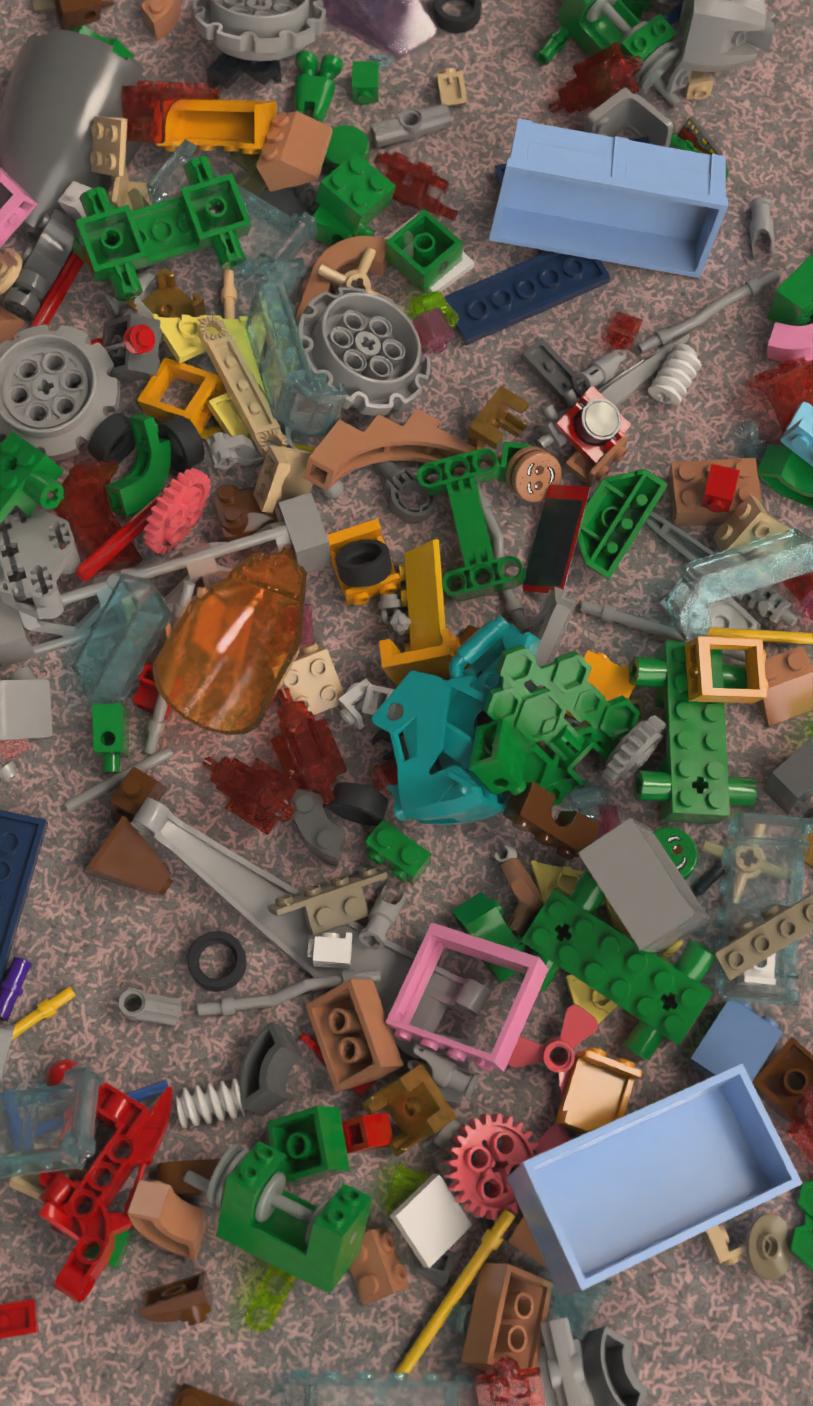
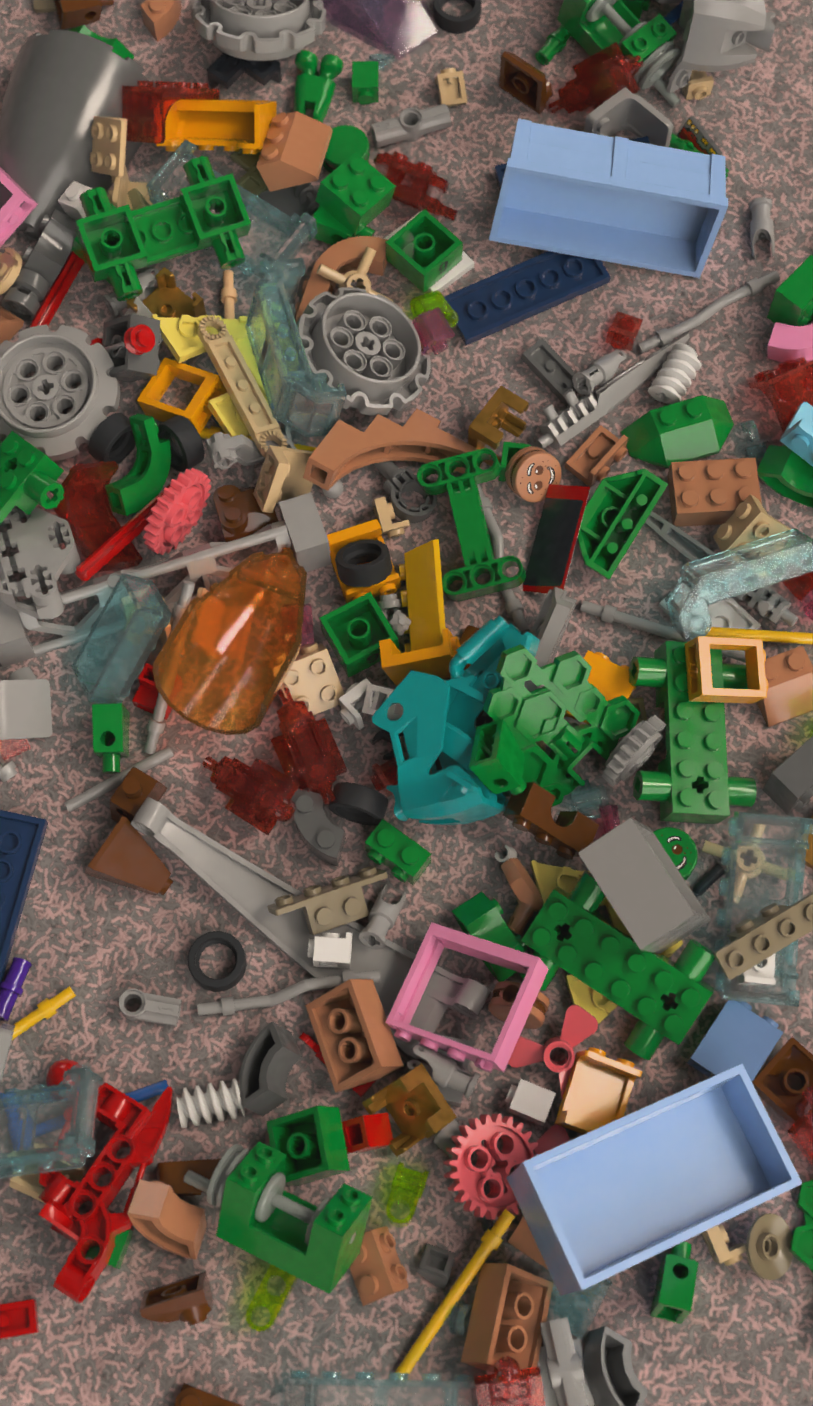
(356, 632): none -> green brick
(385, 513): none -> tan bracket
(431, 1220): white tile -> none
(504, 997): none -> nougat head
(524, 82): none -> reddish brown slope
(530, 1101): none -> white brick
(594, 423): piece -> none
(673, 1295): none -> green torso
(679, 431): none -> green wedge
(720, 488): red brick -> none

